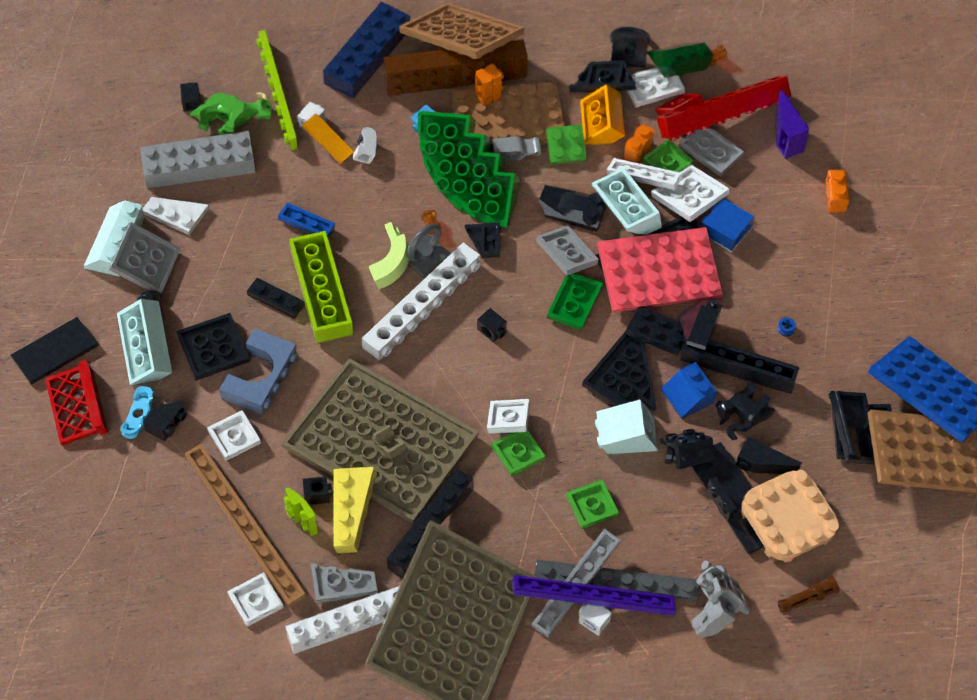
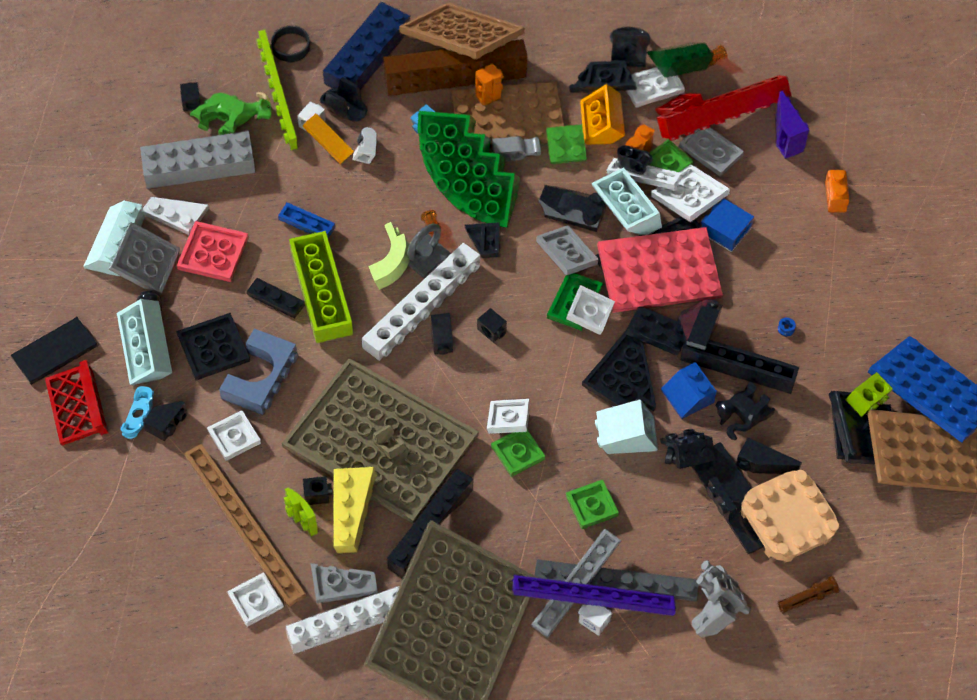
(212, 251): none -> coral plate
(290, 30): none -> black tyre
(345, 96): none -> black piece
(441, 333): none -> black slope
(590, 310): none -> white plate
(632, 159): none -> black piece
(869, 394): none -> lime brick

